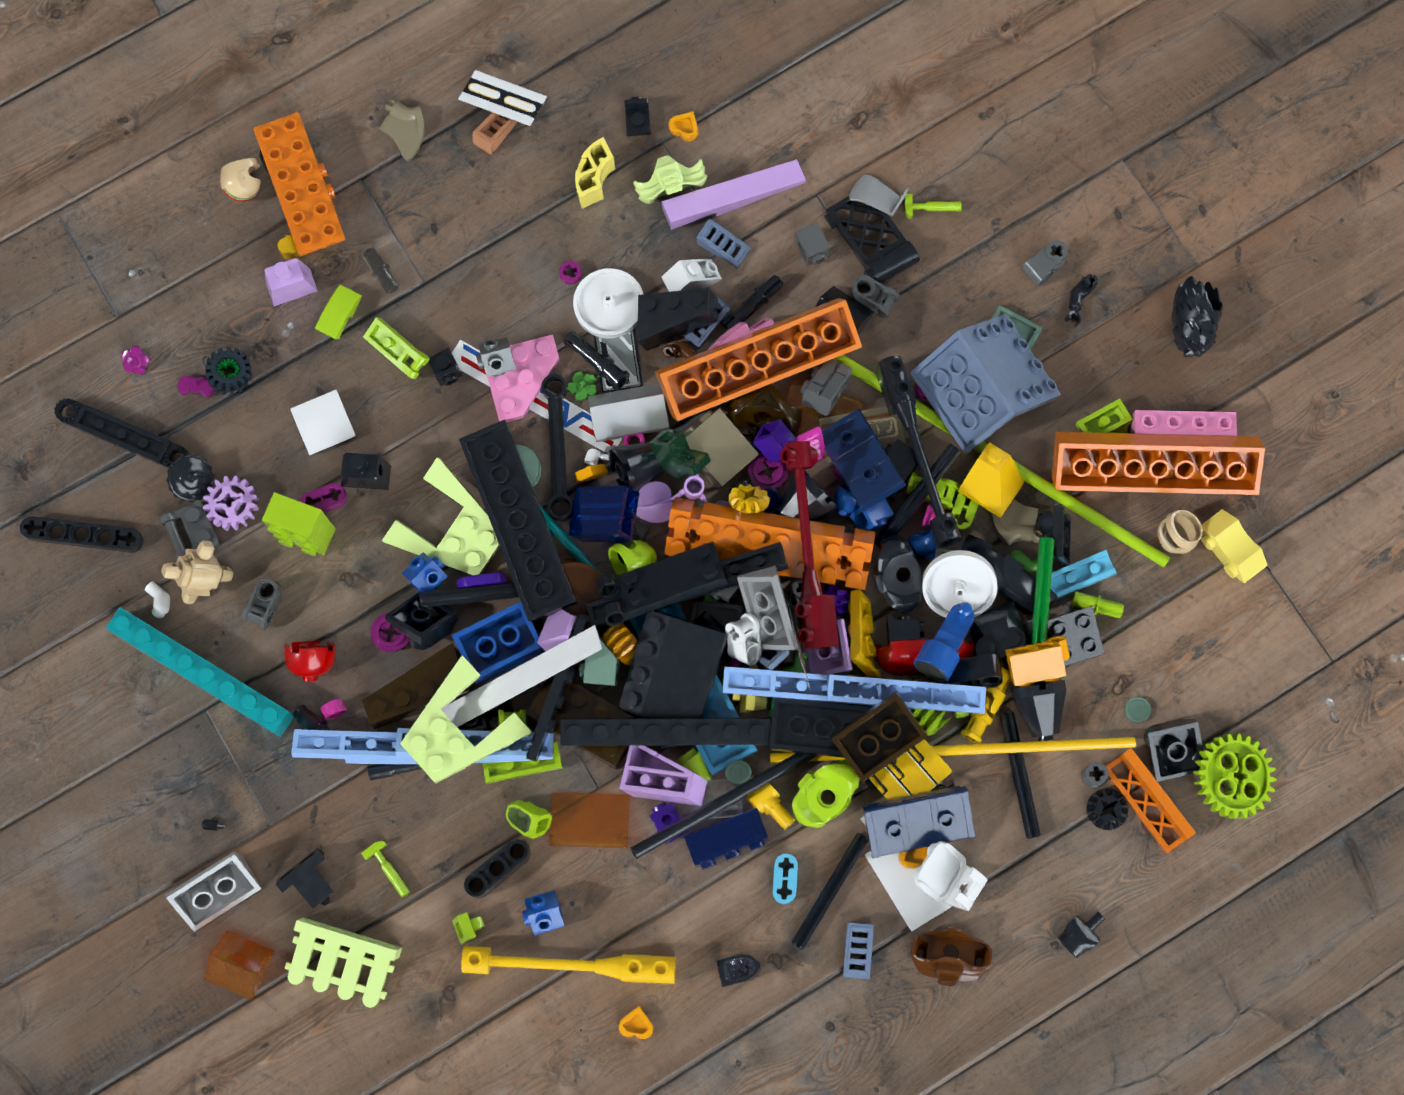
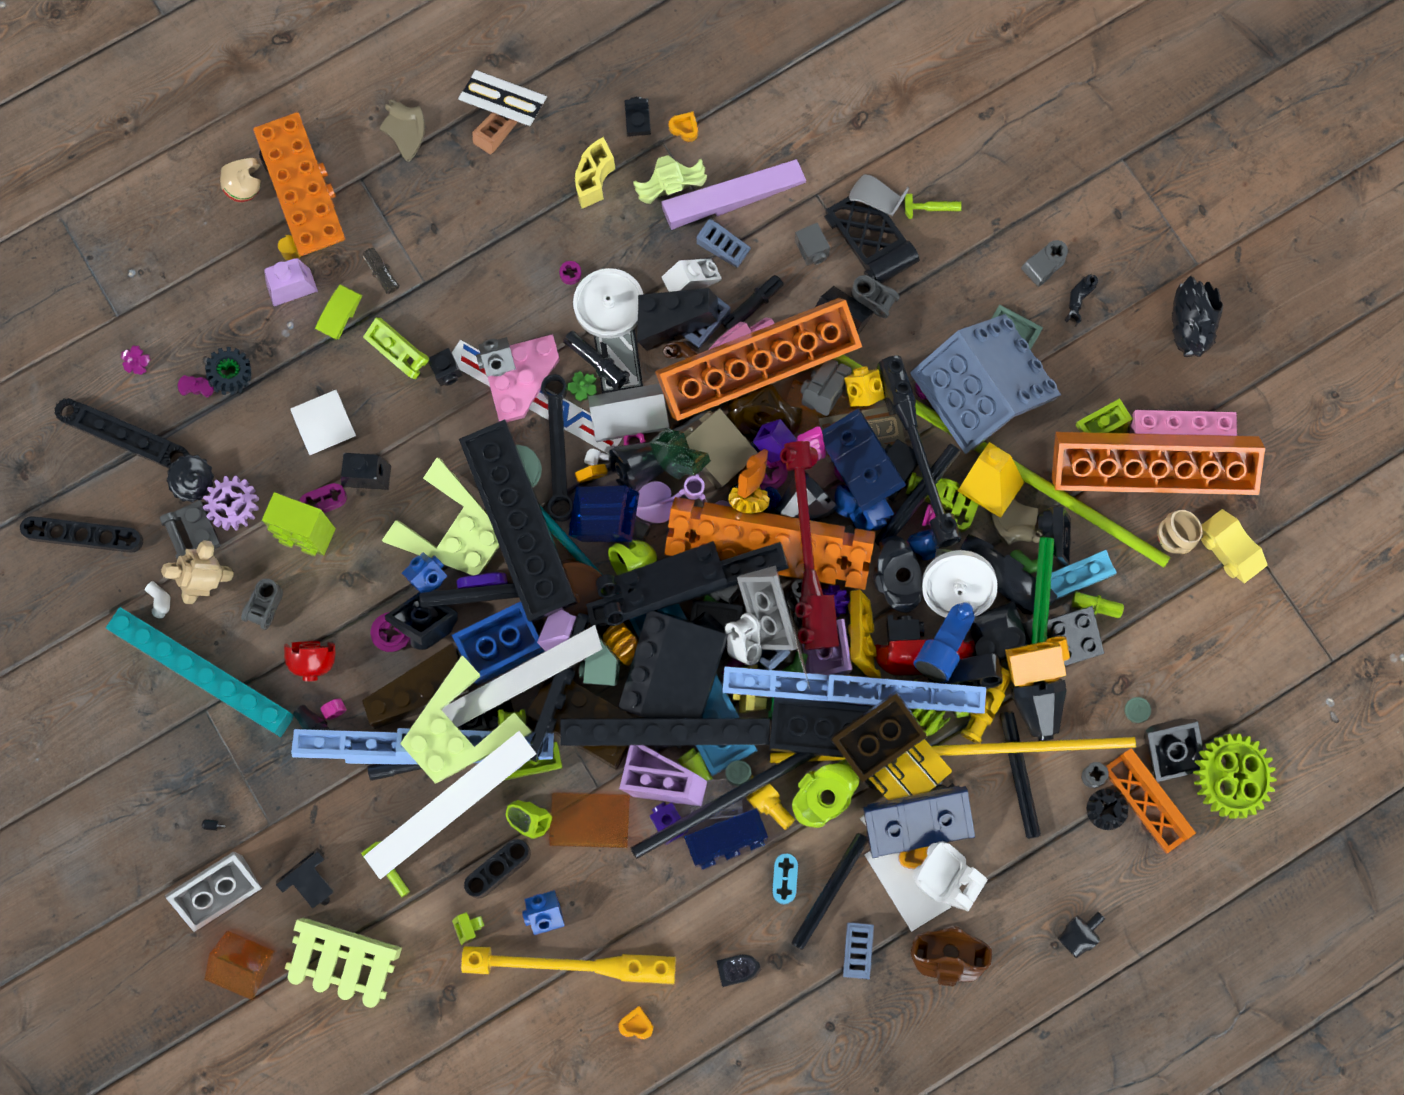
(449, 805): none -> white sticker
(751, 478): none -> orange slope
(864, 387): none -> yellow brick

